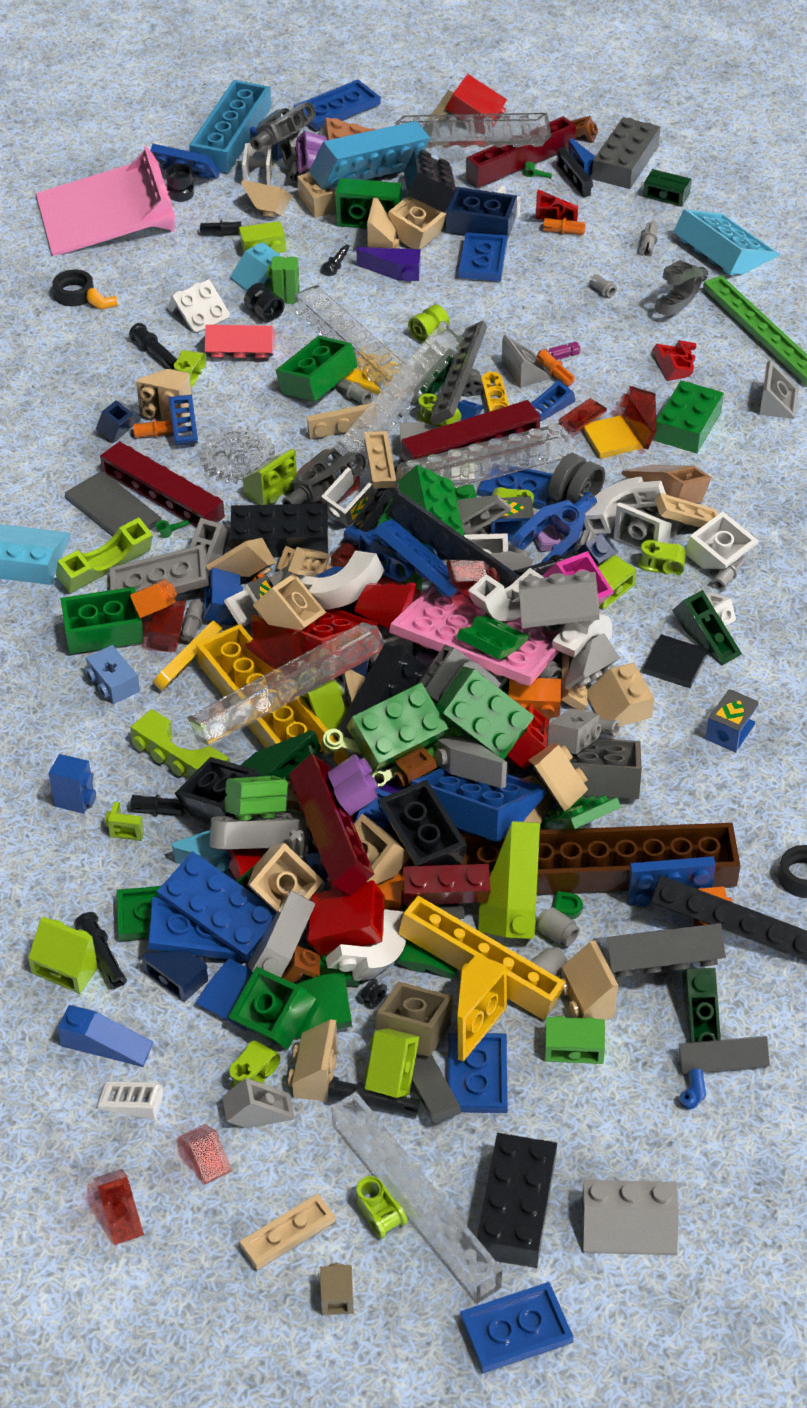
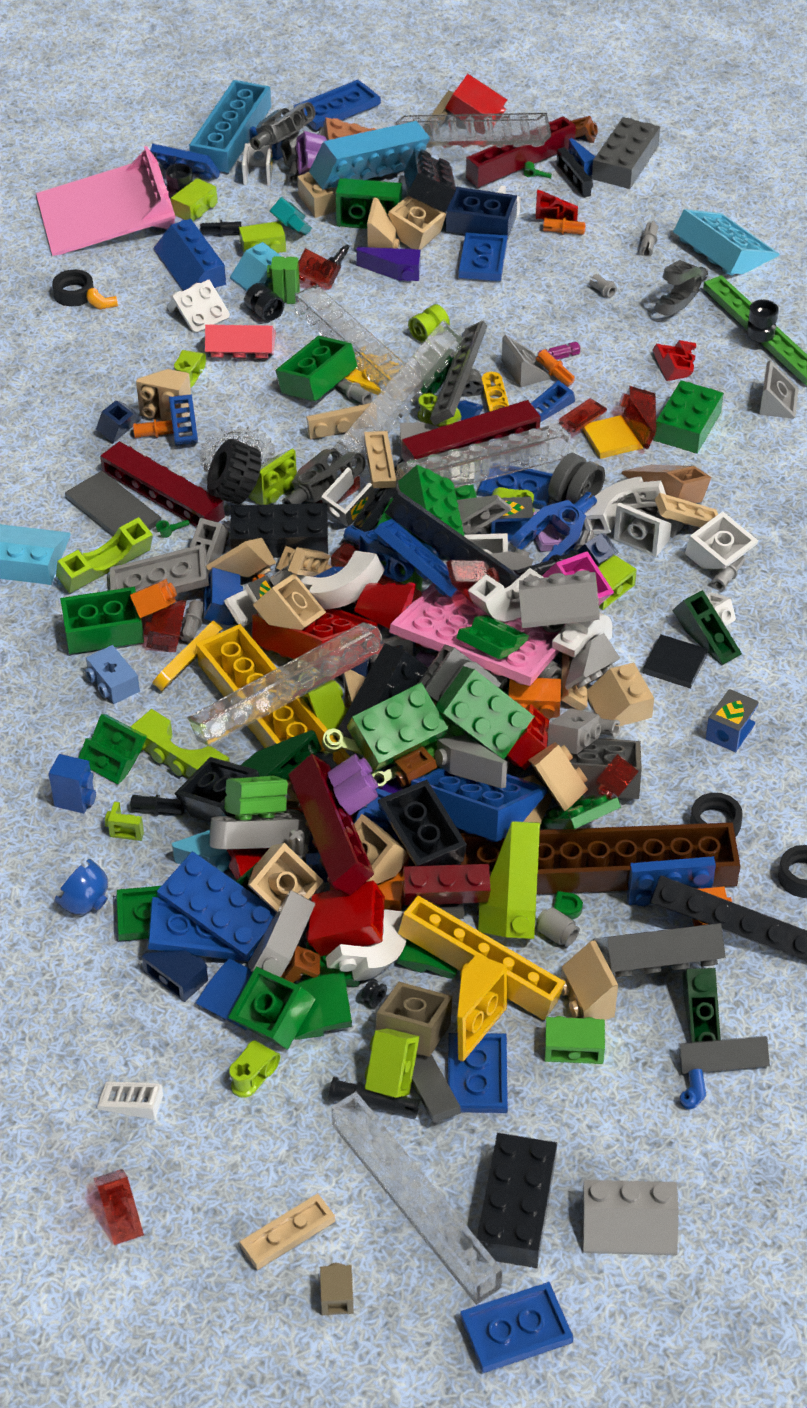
(63, 955): lime slope -> none
(84, 889): none -> blue cylinder
(103, 1037): slope -> none
(104, 956): black pin -> none
(112, 748): none -> green slope
(149, 342): black pin -> none
(189, 256): none -> blue slope
(194, 200): none -> lime brick
(206, 1153): clear red slope -> none
(234, 471): none -> black tyre
(256, 1104): light grey slope -> none
(267, 198): tan slope -> none
(277, 649): clear red slope -> none
(290, 216): none -> teal piece
(314, 1062): tan slope -> none
(317, 269): none -> clear red bracket
(381, 1211): lime piece -> none
(551, 960): light grey brick -> none
(616, 777): none -> clear red brick
(664, 558): lime piece -> none
(667, 187): dark green brick -> none
(717, 801): none -> black tyre
(762, 320): none -> black wheel

